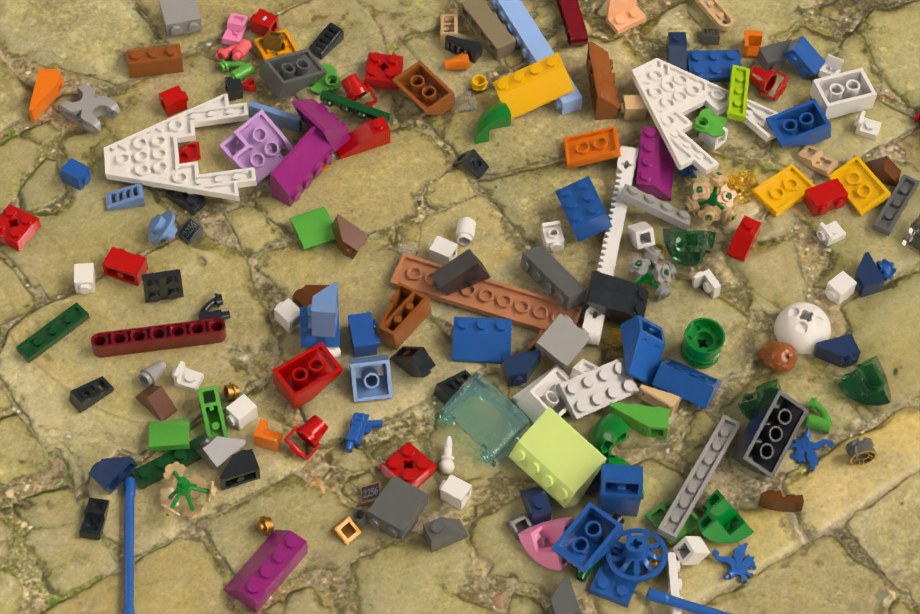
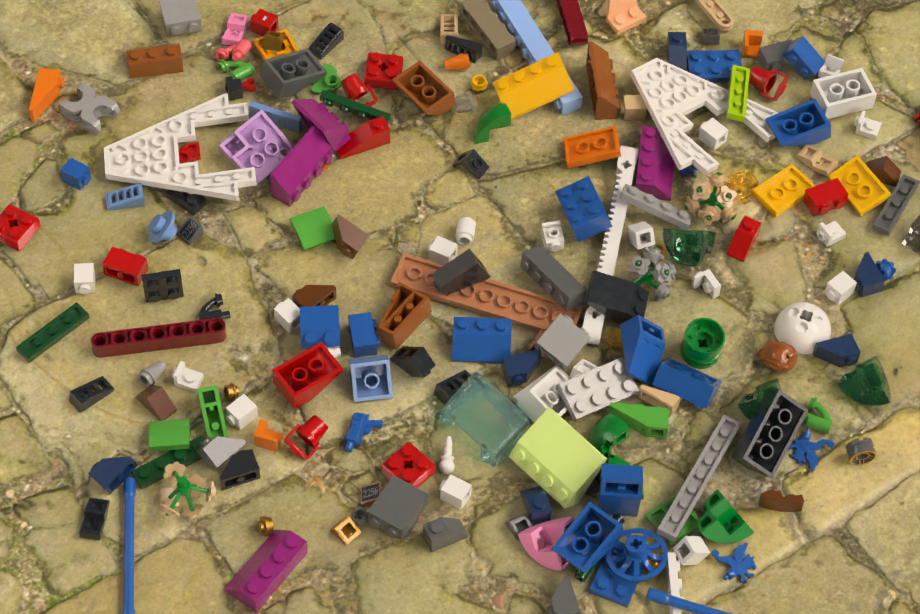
(173, 100): red brick -> none
(324, 312): medium blue slope -> none
(710, 123): bright green plate -> none

